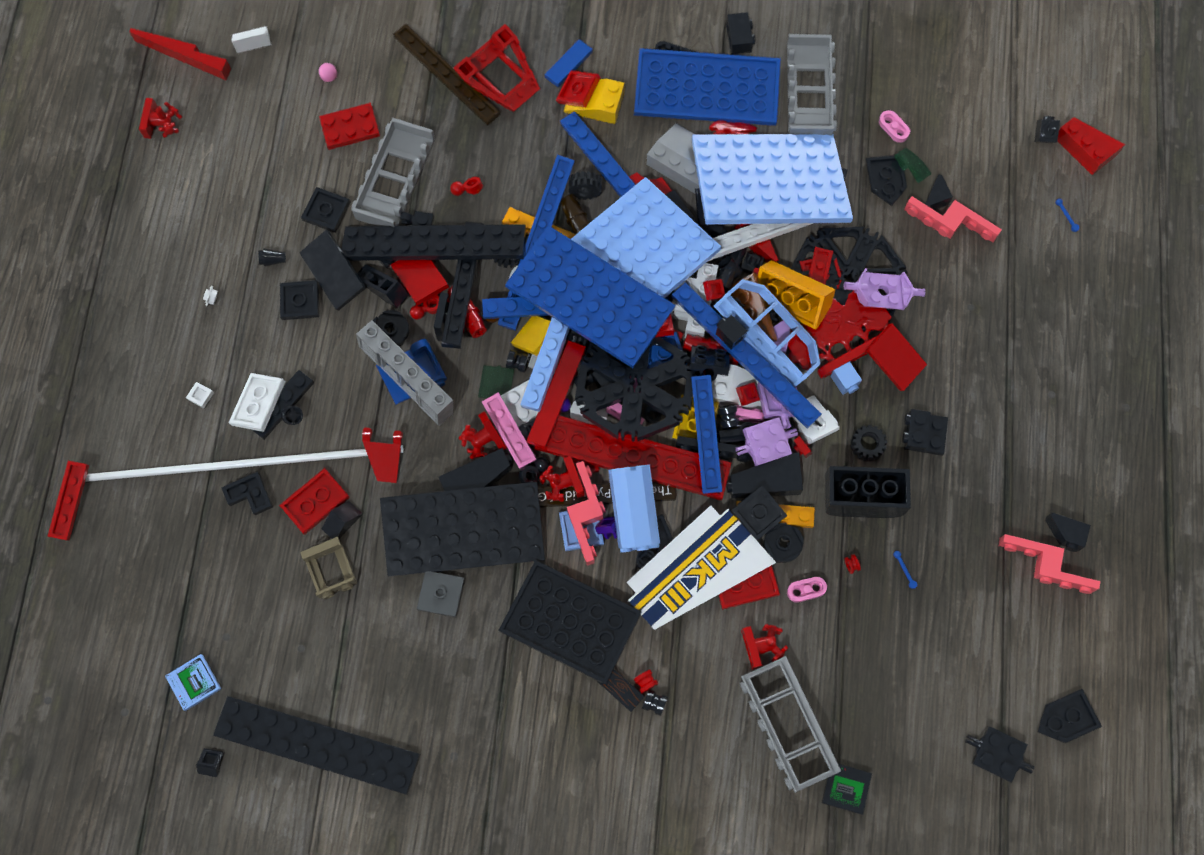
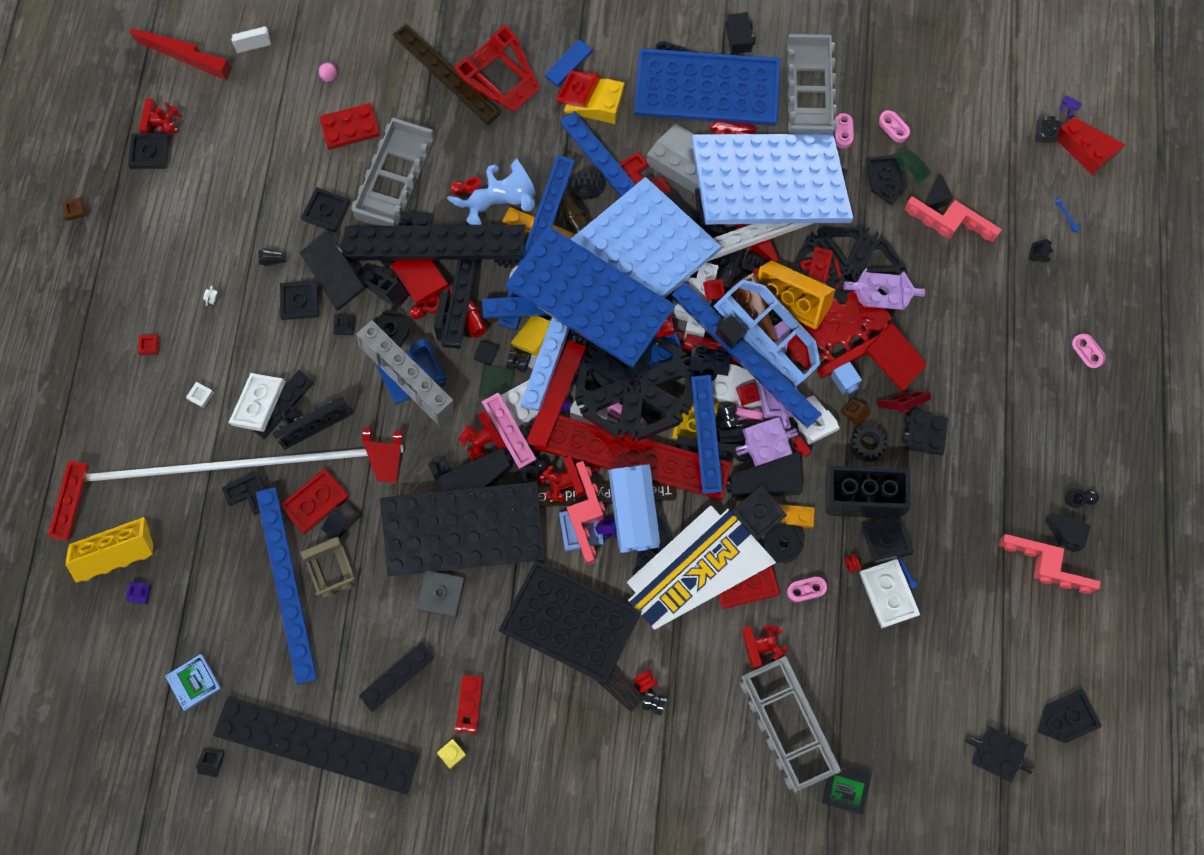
(73, 209): none -> reddish brown plate
(109, 550): none -> yellow slope
(138, 592): none -> dark purple tile
(148, 151): none -> black plate
(148, 345): none -> red tile
(286, 586): none -> blue plate
(313, 423): none -> black plate
(343, 325): none -> black tile
(396, 677): none -> black plate
(440, 467): none -> black wheel
(451, 754): none -> light yellow plate
(469, 704): none -> red plate
(485, 353): none -> black tile
(514, 190): none -> light blue animal
(634, 164): none -> red tile
(844, 129): none -> bright pink plate
(856, 411): none -> reddish brown slope
(887, 540): none -> black plate
(889, 593): none -> white plate
(905, 401): none -> dark red wing
(1040, 251): none -> black tile
(1070, 103): none -> dark purple tile
(1080, 497): none -> black plate
(1088, 351): none -> bright pink plate

